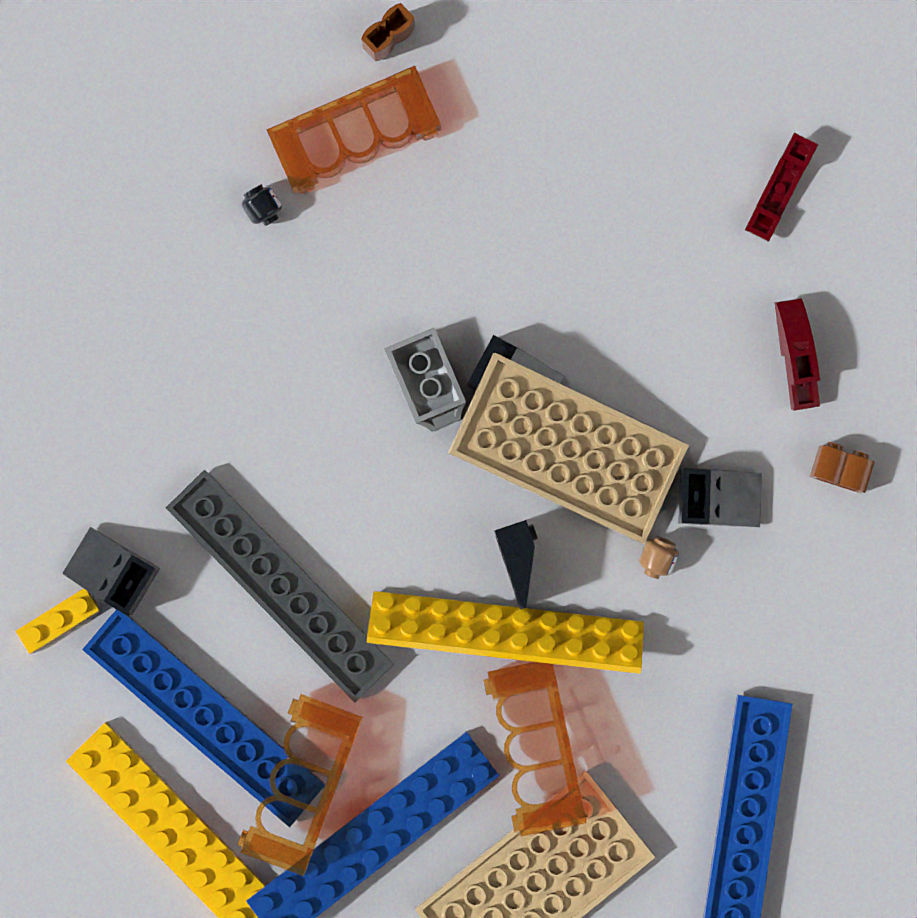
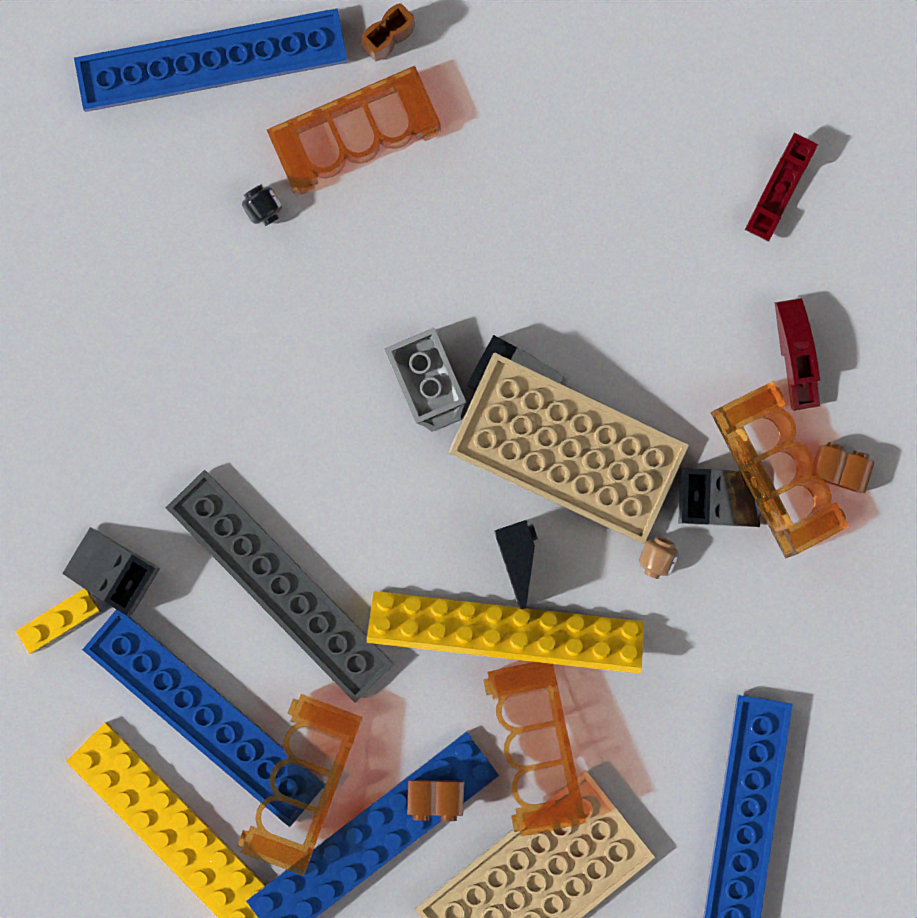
(210, 60): none -> blue plate
(435, 798): none -> dark orange brick
(825, 517): none -> clear orange fence

